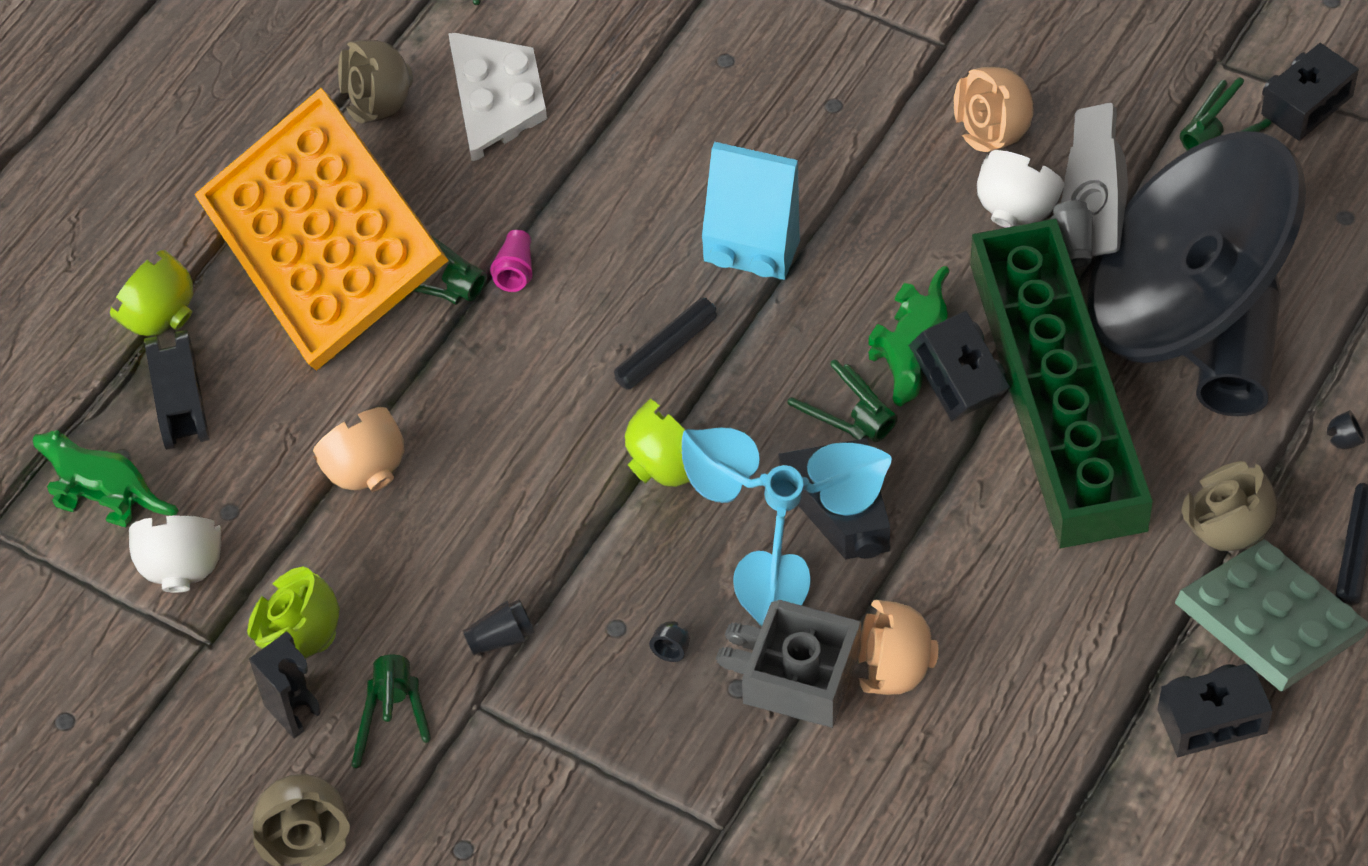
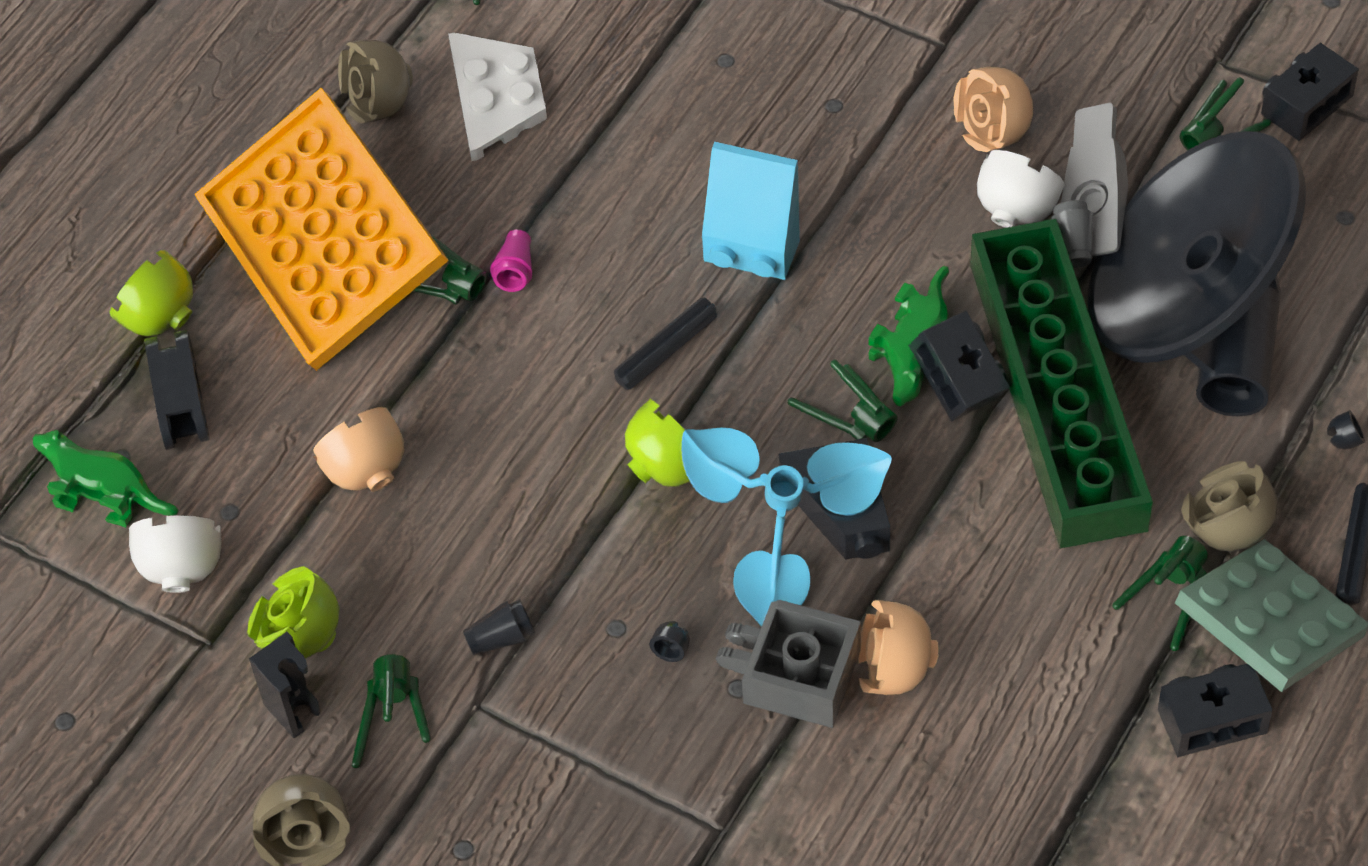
(1178, 564): none -> dark green plant

